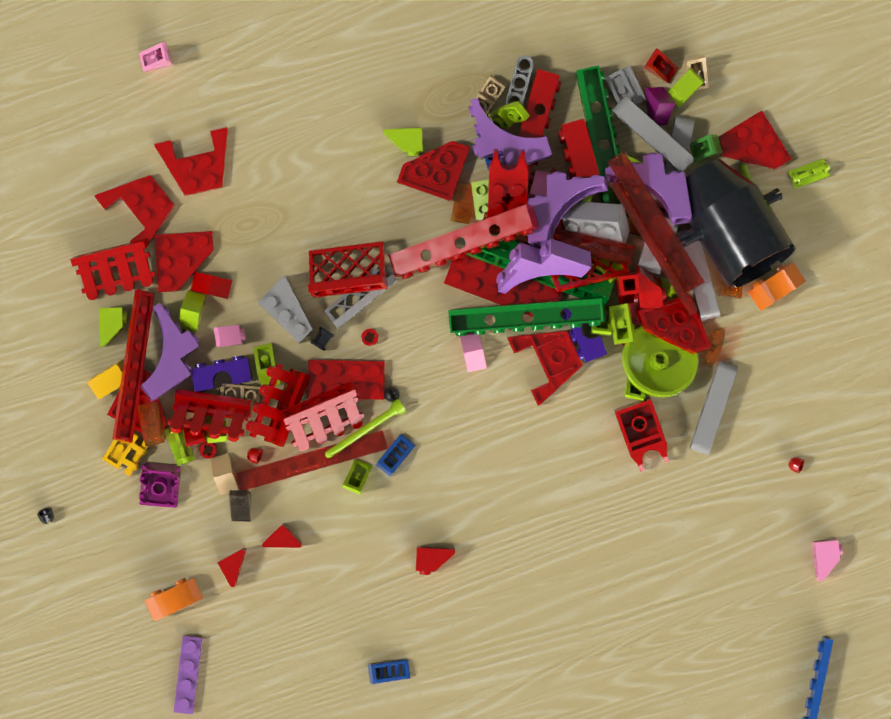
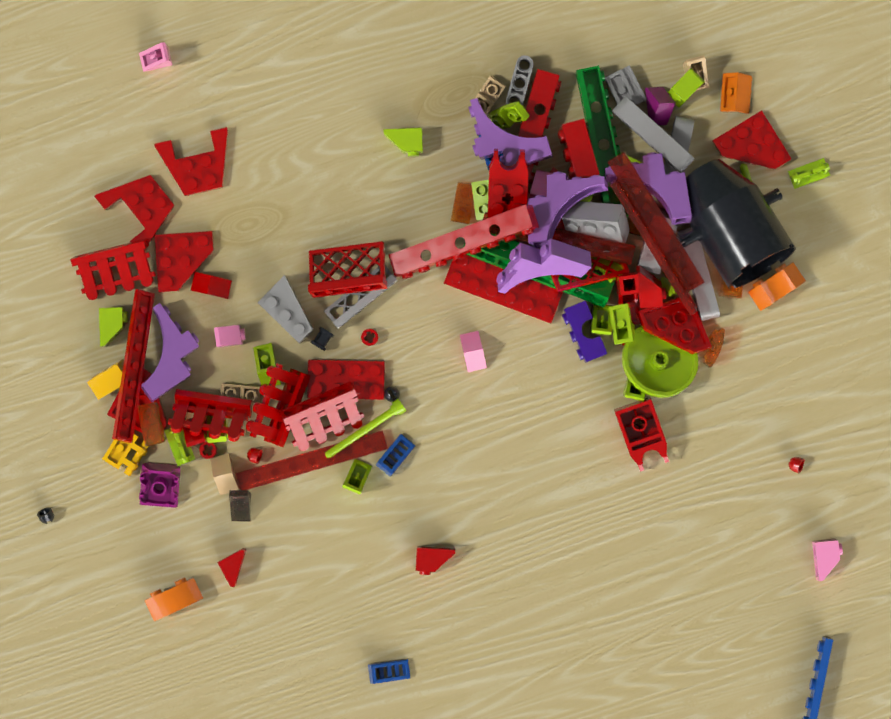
(188, 674): medium lavender plate -> none
(191, 311): lime slope -> none
(204, 375): dark purple arch -> none
(282, 539): red slope -> none
(436, 170): red plate -> none
(510, 316): green piece -> none
(556, 357): red wing -> none
(661, 66): red slope -> none
(705, 147): bright green slope -> none
(713, 407): light grey beam -> none
(736, 93): none -> orange panel

